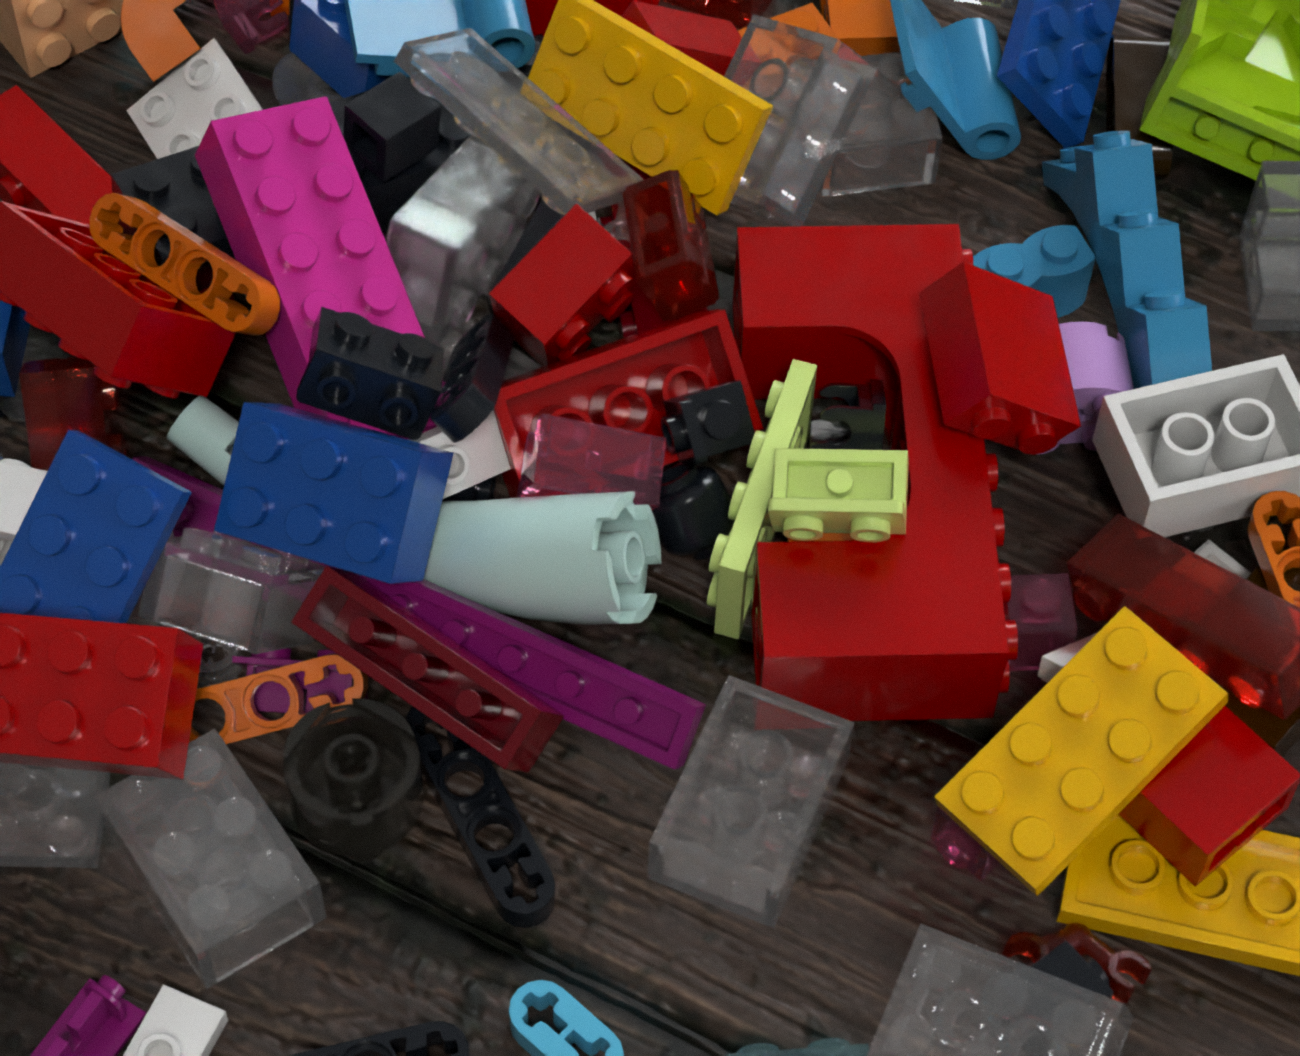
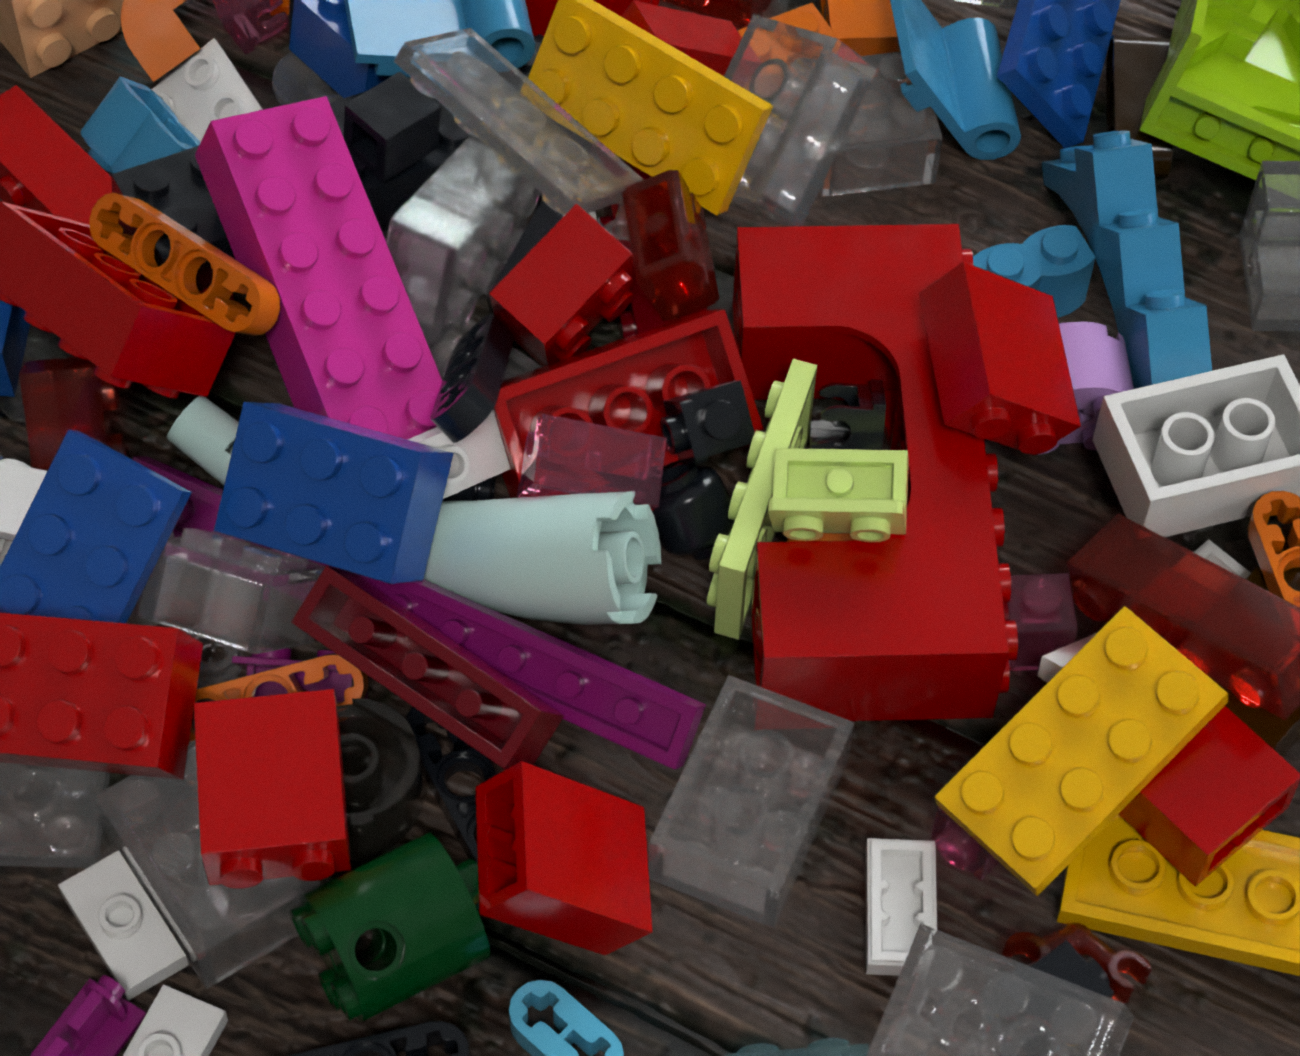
(123, 925): none -> white plate
(134, 128): none -> dark azure brick
(271, 788): none -> red brick
(371, 373): black bracket -> none
(419, 920): none -> dark green cylinder
(562, 859): none -> red brick
(897, 898): none -> white plate

